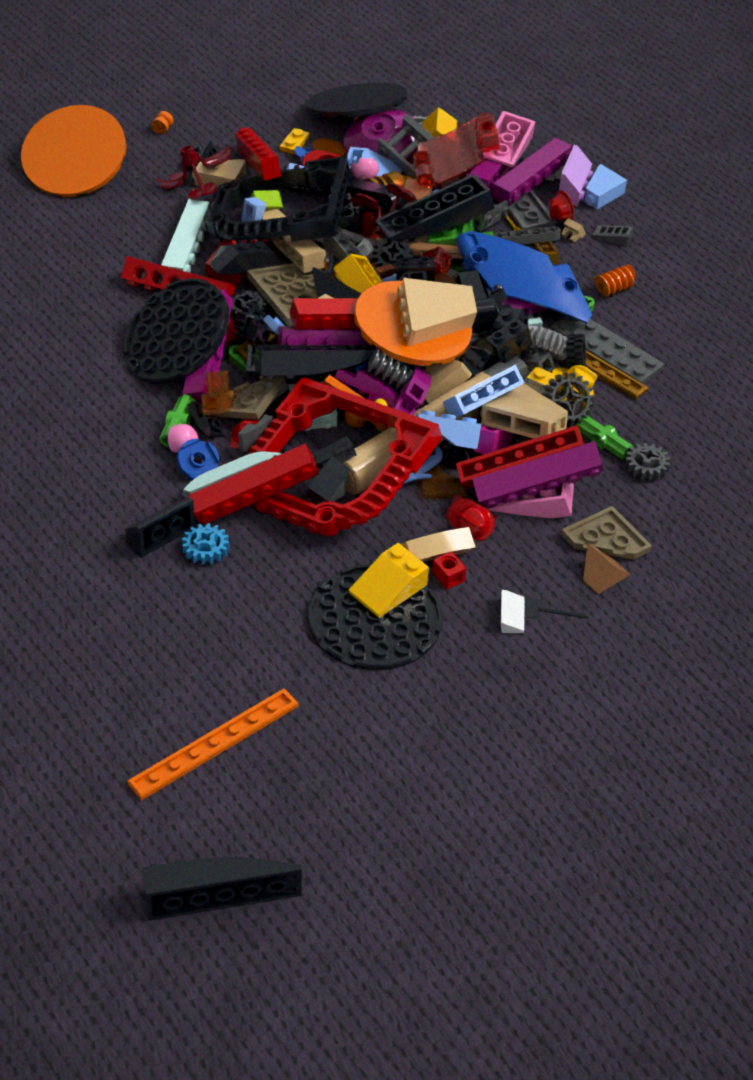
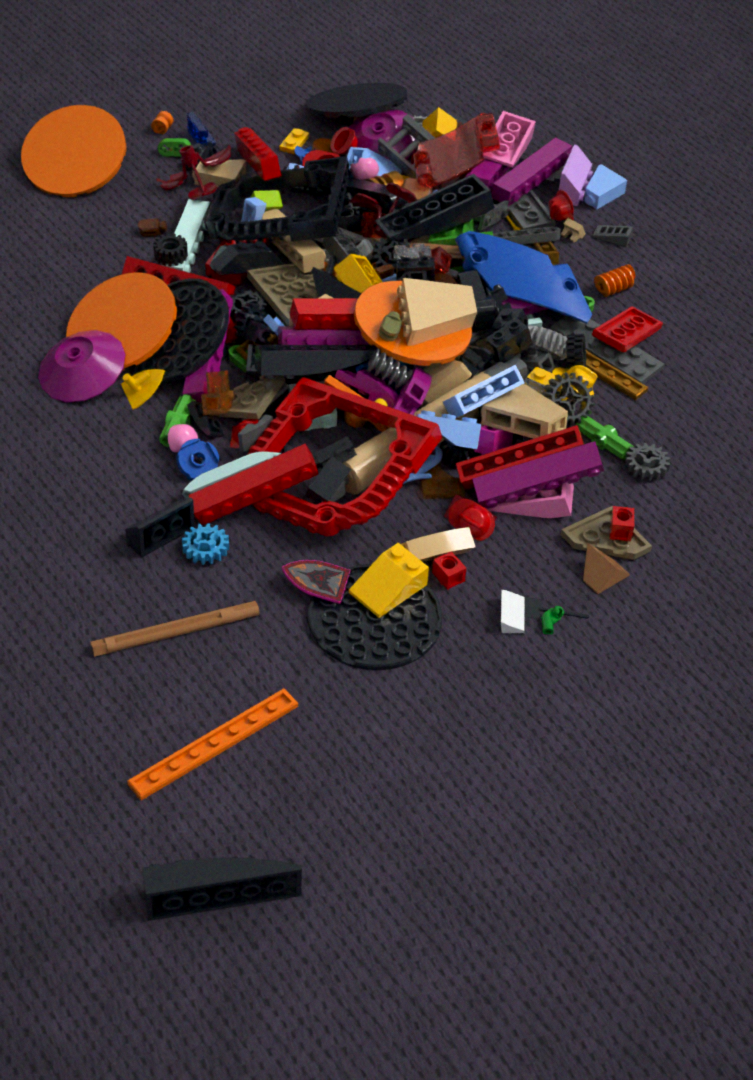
(81, 366): none -> magenta dish
(131, 308): none -> orange tile
(141, 386): none -> yellow shield
(151, 227): none -> reddish brown arm
(170, 249): none -> black tyre
(174, 143): none -> bright green beam
(174, 628): none -> medium nougat piece
(197, 130): none -> clear blue bracket
(318, 578): none -> shield
(343, 140): none -> red piece
(390, 326): none -> olive arm
(417, 251): none -> clear plate
(551, 617): none -> green arm
(621, 523): none -> red brick
(627, 329): none -> red tile

